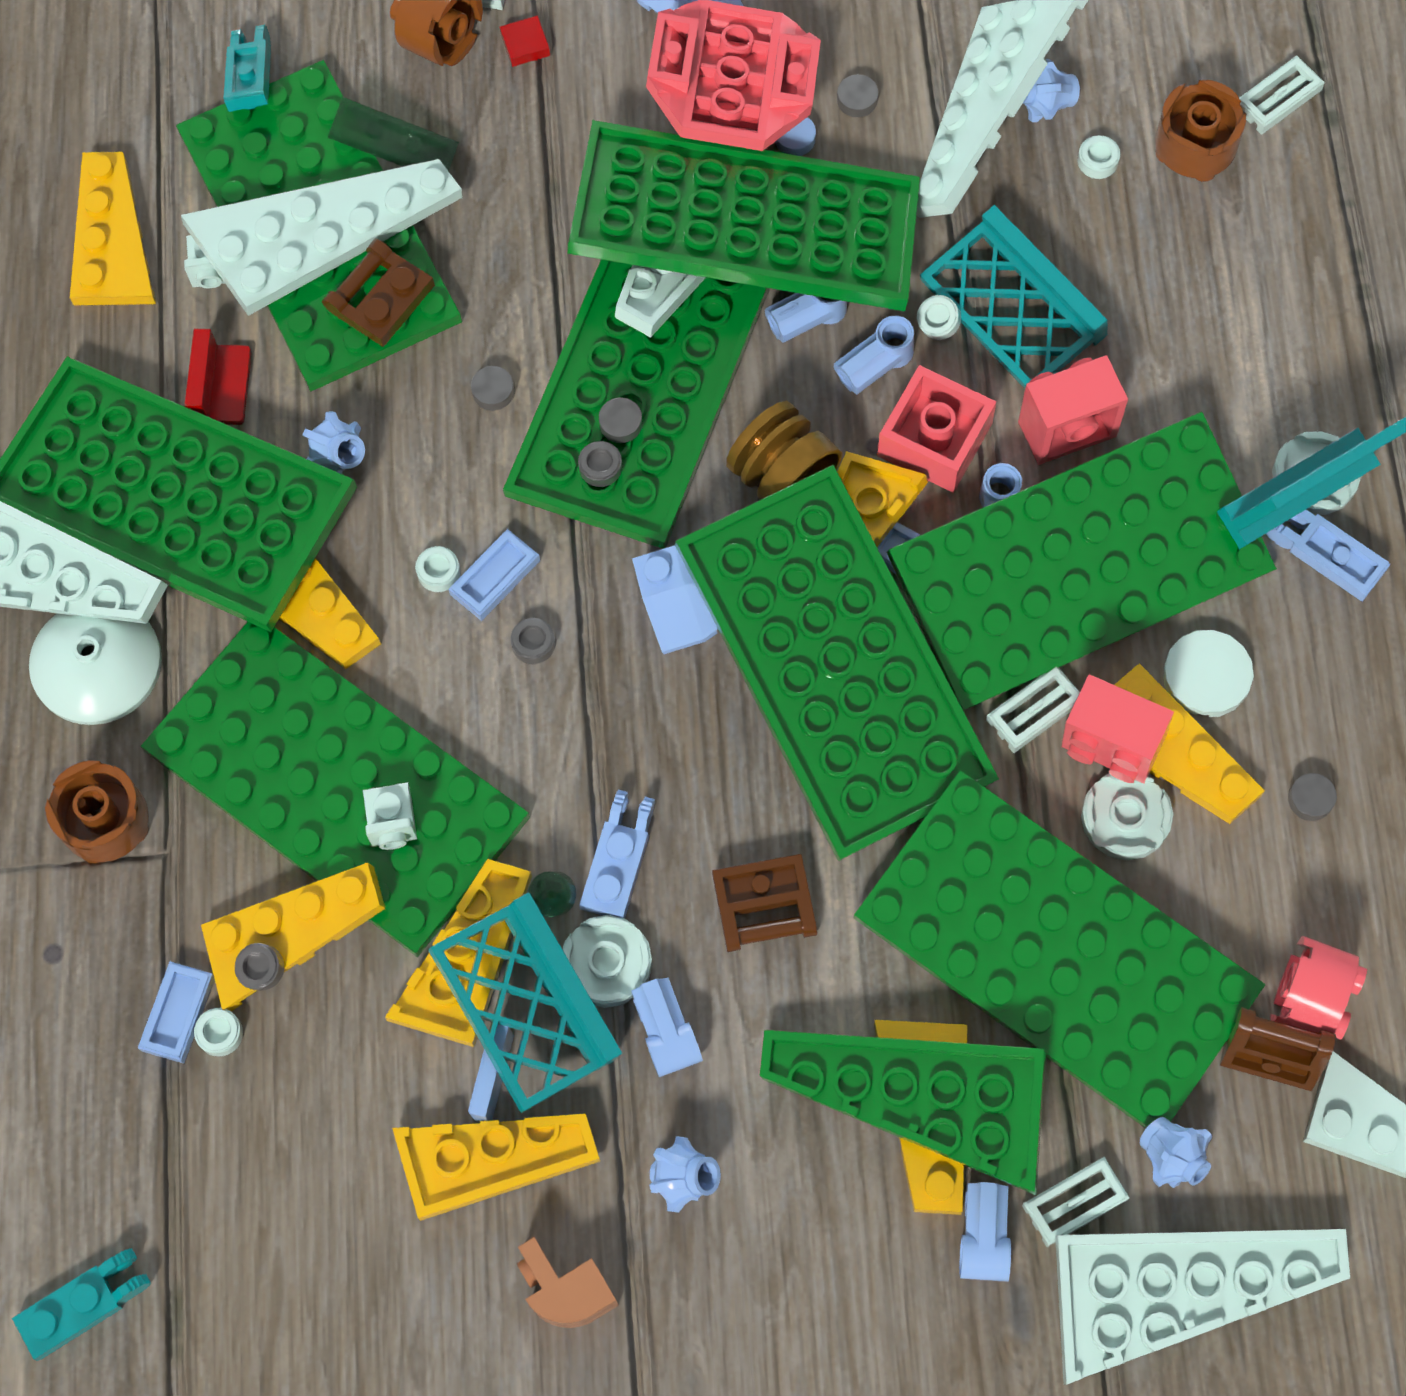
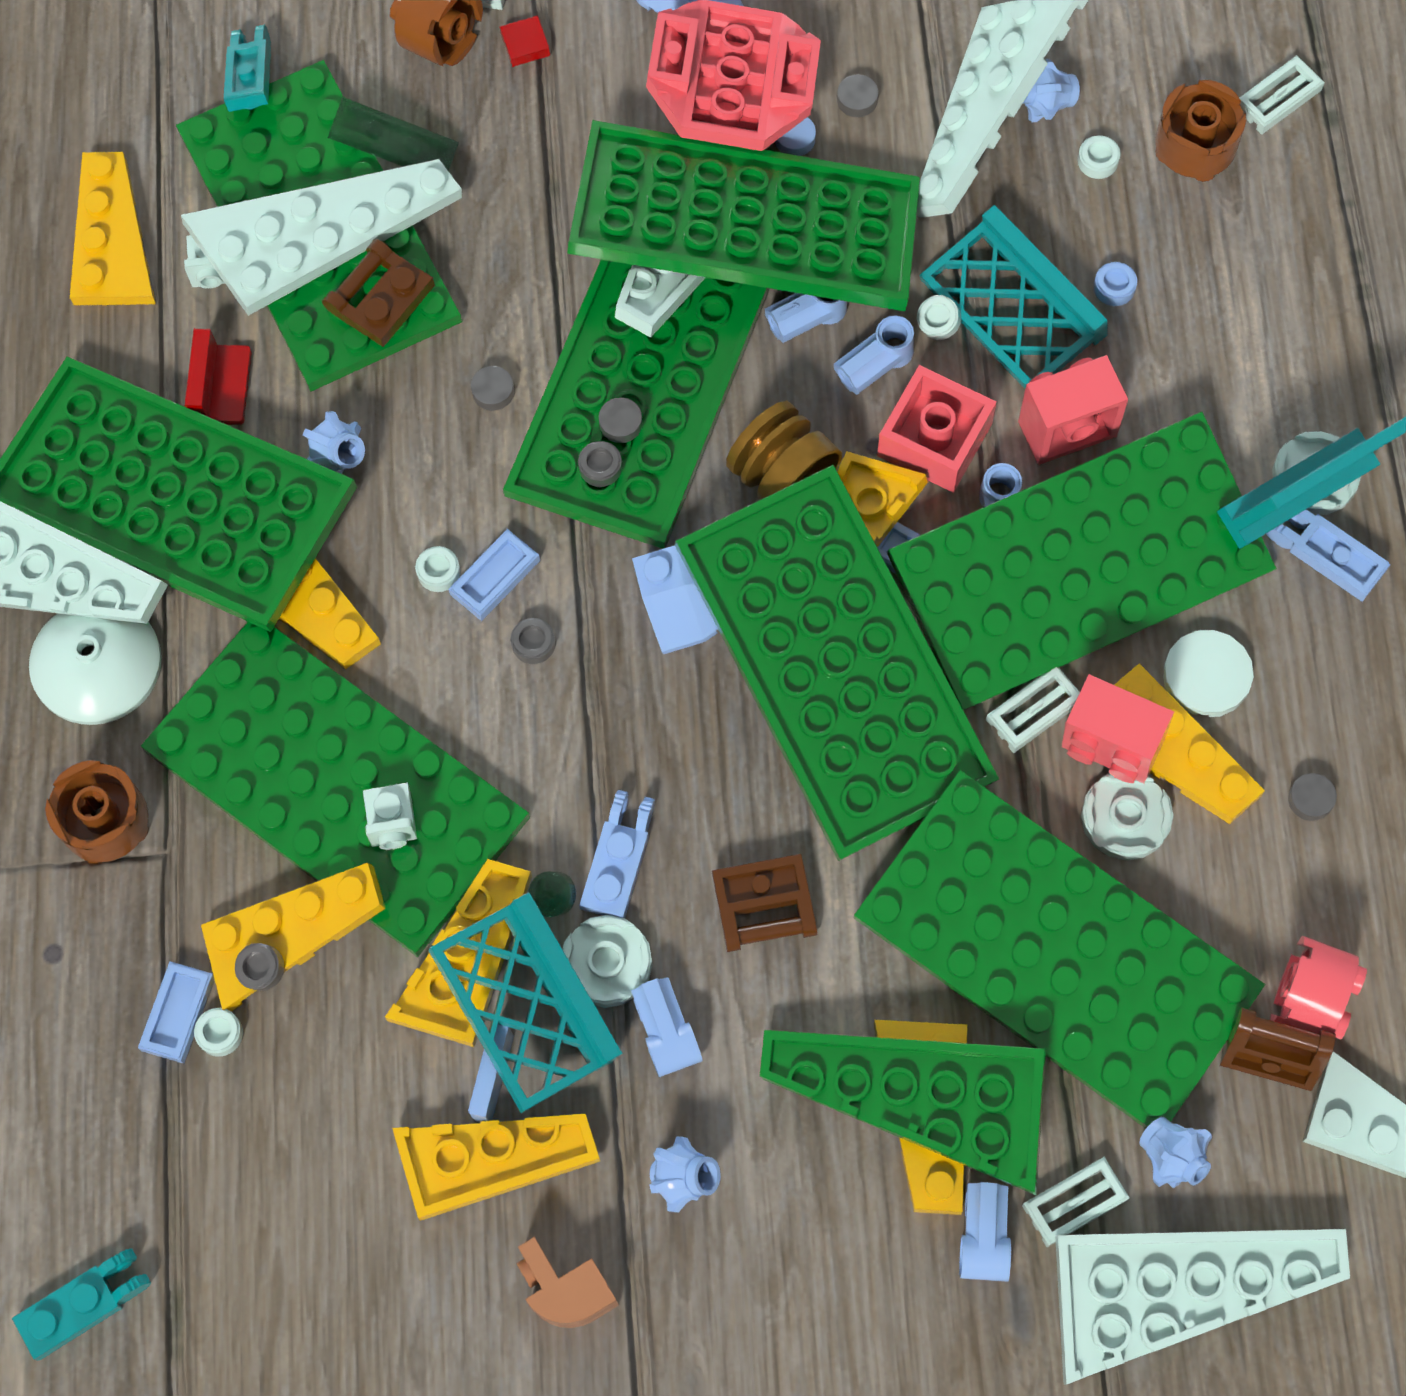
(1115, 284): none -> light blue tile

